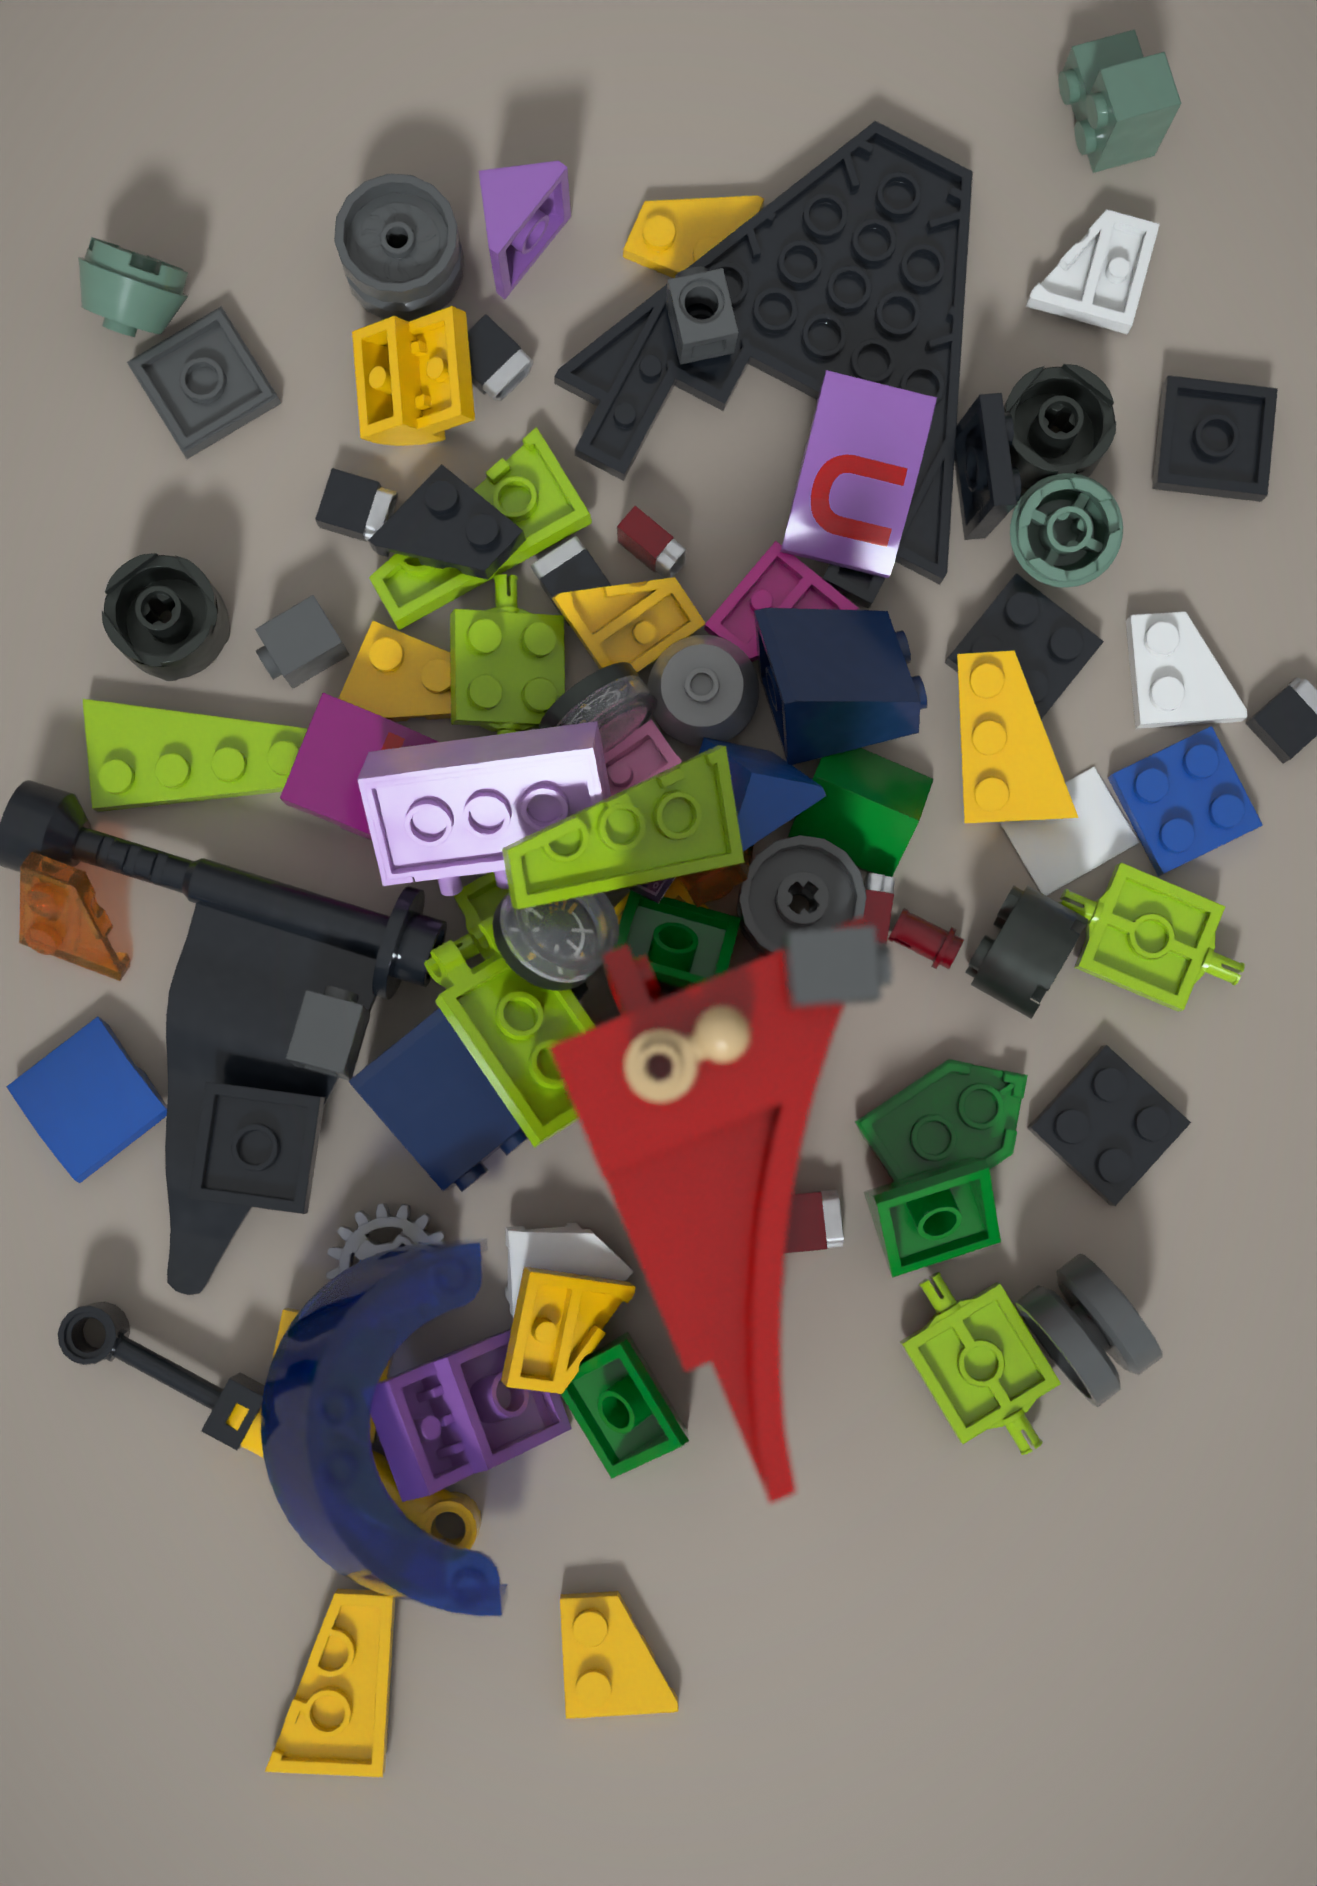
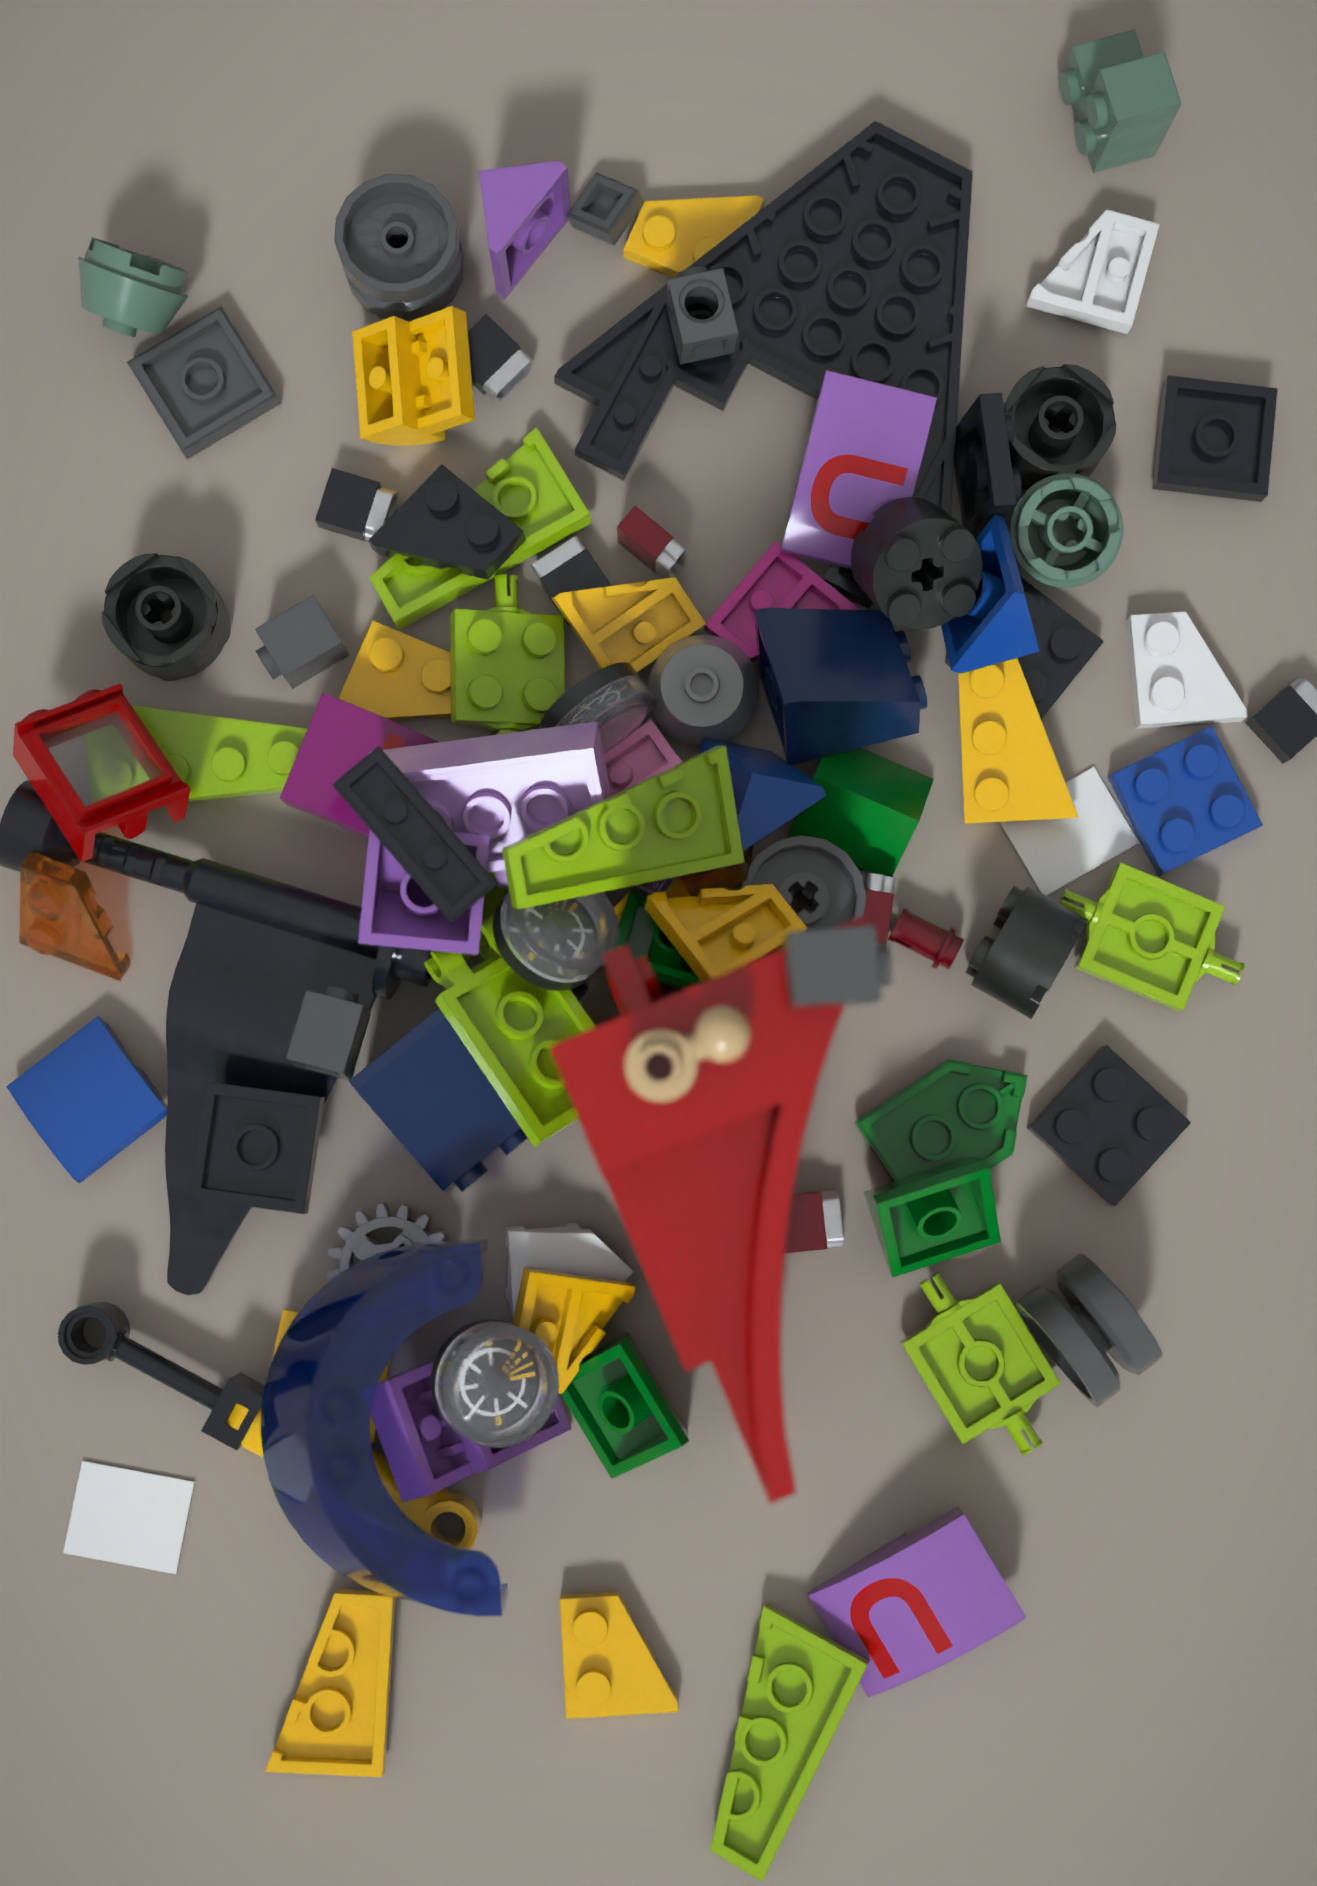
(97, 768): none -> red window
(128, 1517): none -> white sticker
(403, 916): none -> medium lavender slope
(414, 834): none -> black tile
(494, 1383): none -> clear piece
(605, 208): none -> dark grey tile
(724, 926): none -> yellow wing
(787, 1721): none -> lime wing
(917, 564): none -> pearl dark grey brick
(917, 1602): none -> medium lavender slope
(1000, 620): none -> blue slope

